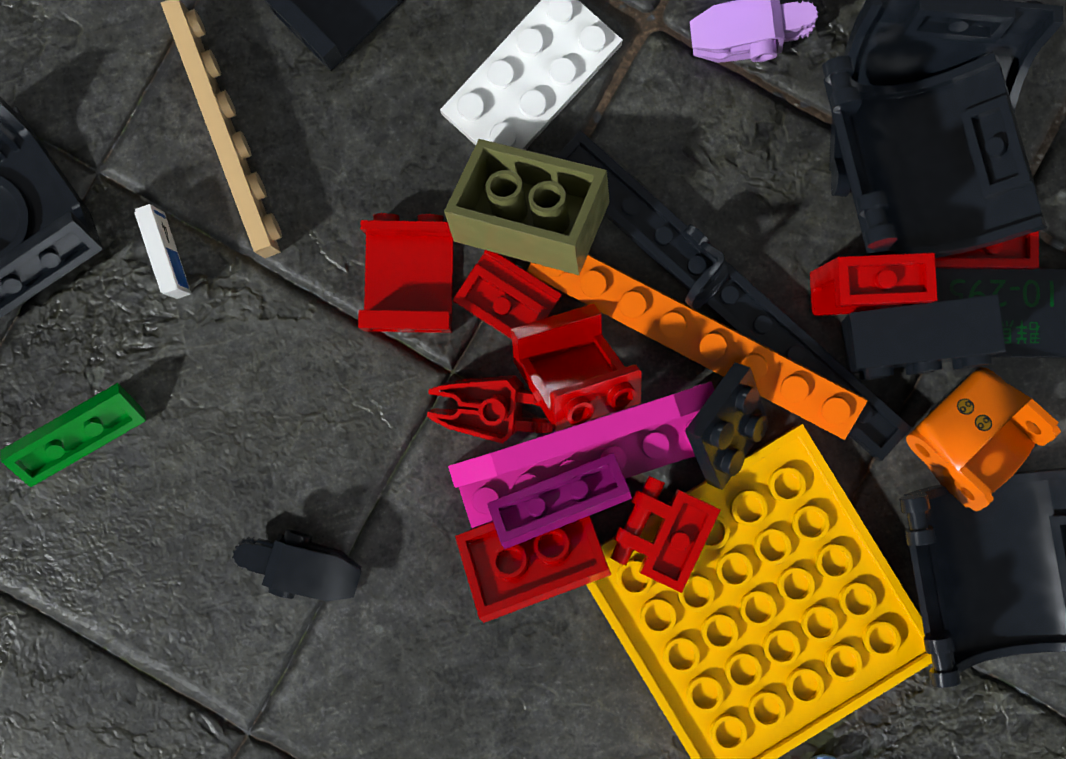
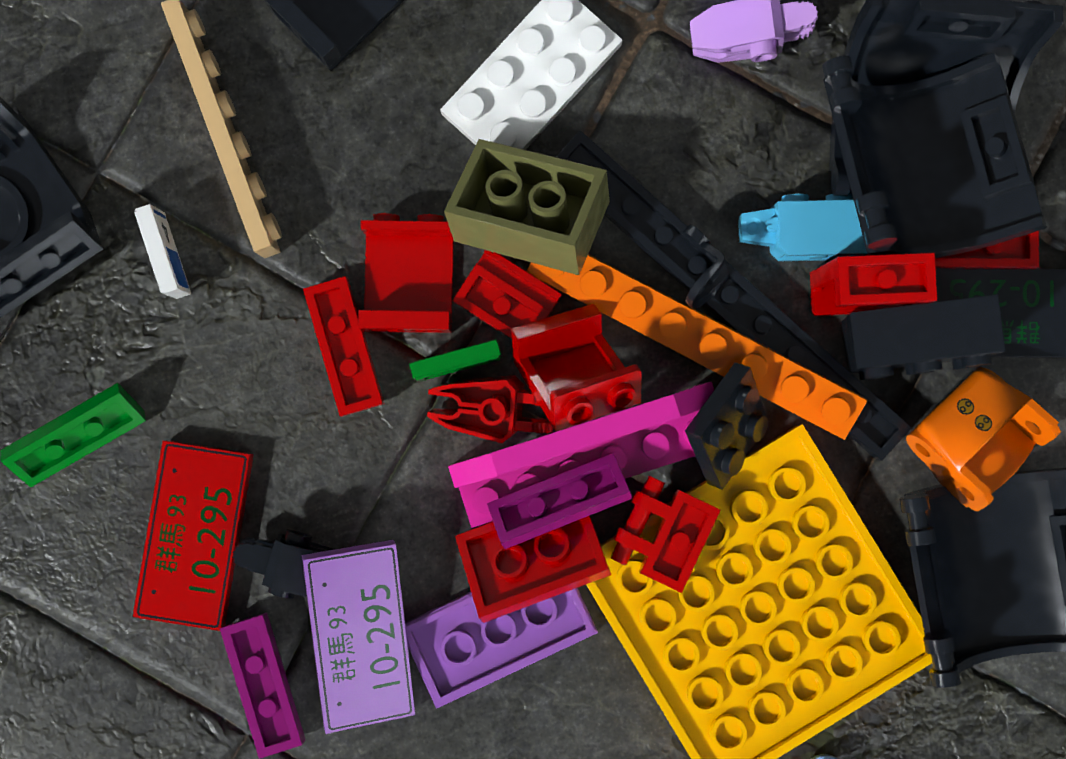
(193, 535): none -> red tile
(262, 685): none -> magenta plate
(343, 346): none -> red plate
(359, 635): none -> medium lavender tile
(455, 361): none -> green tile
(464, 654): none -> medium lavender tile
(805, 228): none -> medium azure hinge

